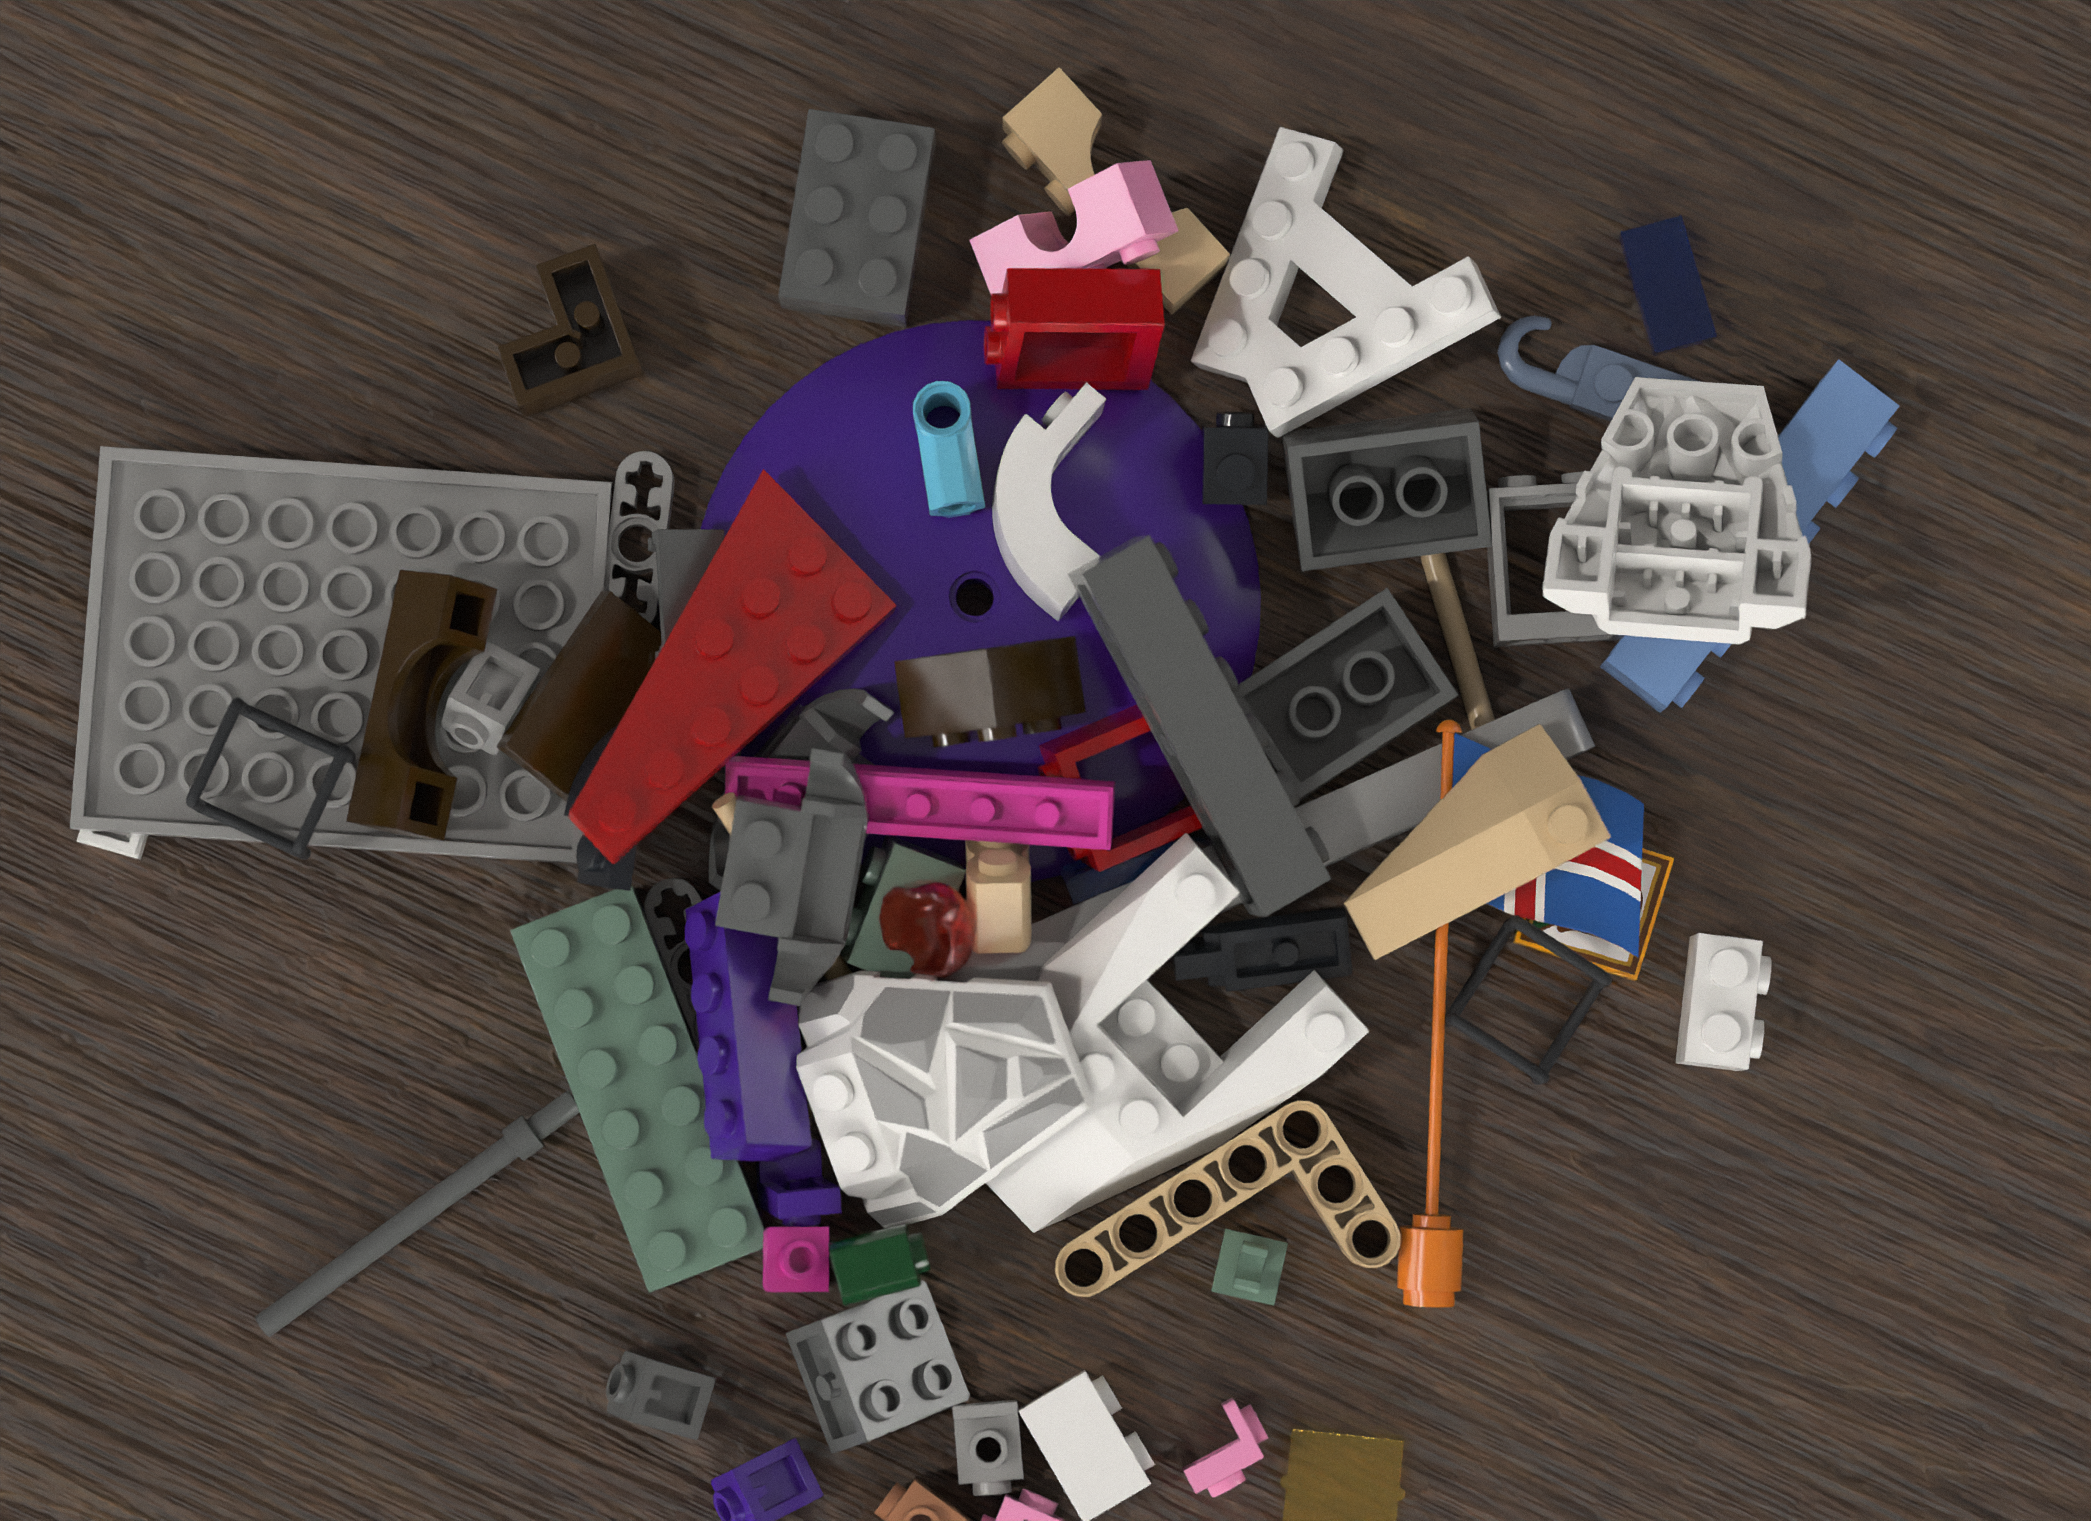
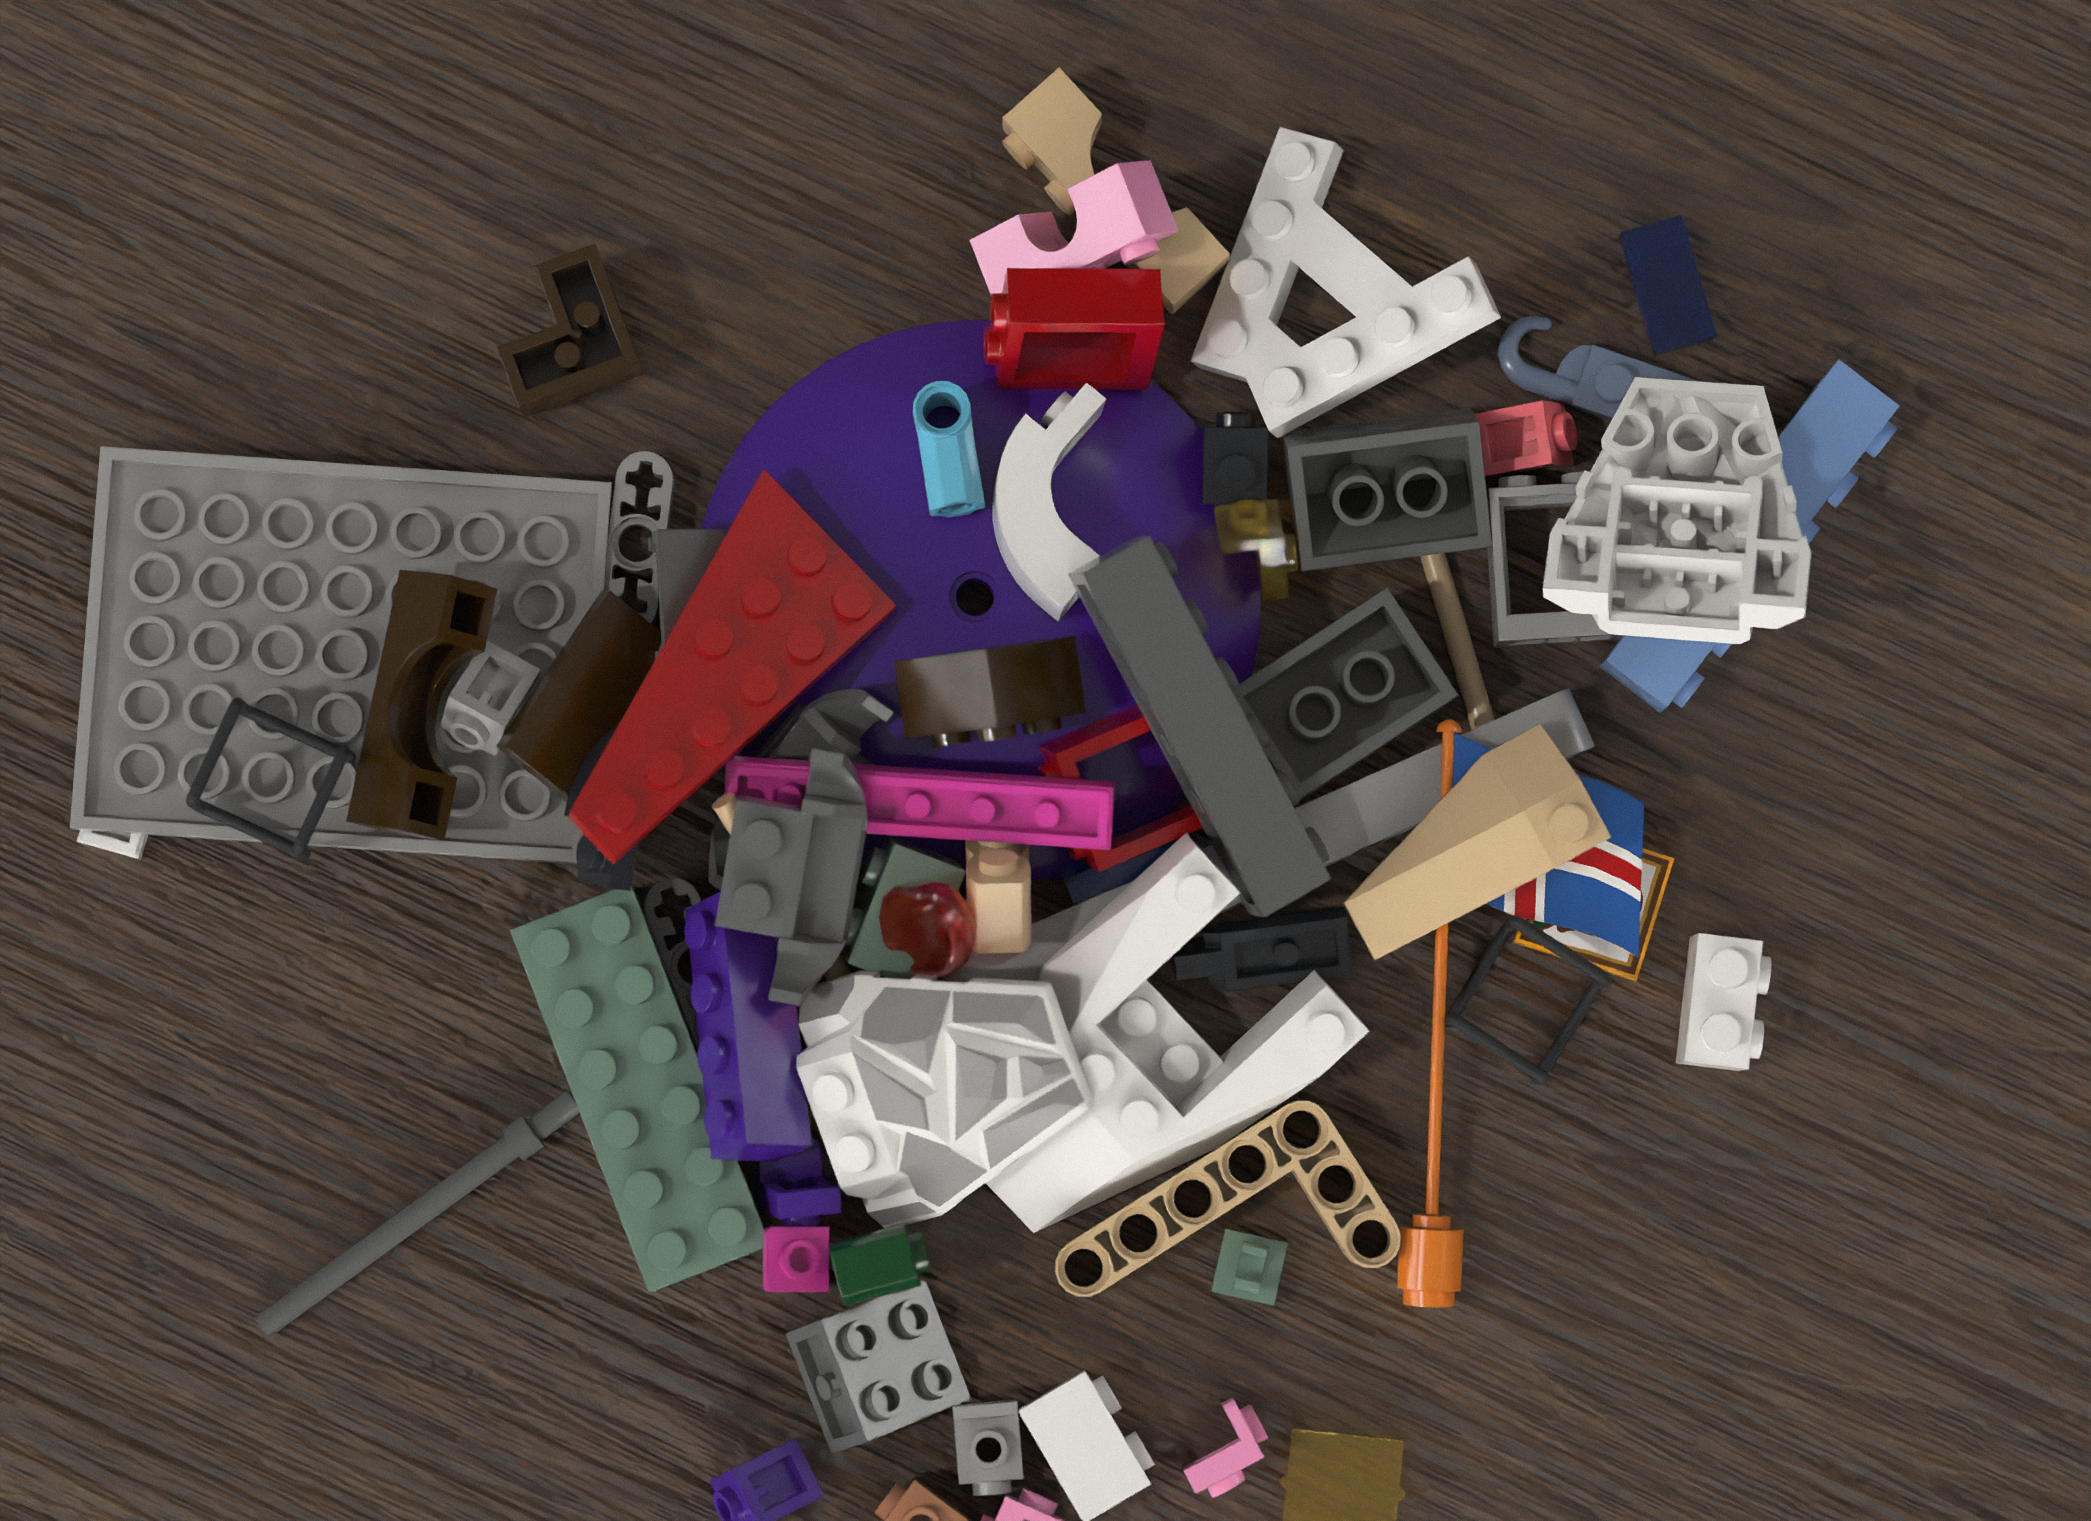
(659, 1395): dark grey bracket -> none
(857, 218): dark grey brick -> none
(1258, 527): none -> clear yellow bracket
(1526, 438): none -> coral bracket

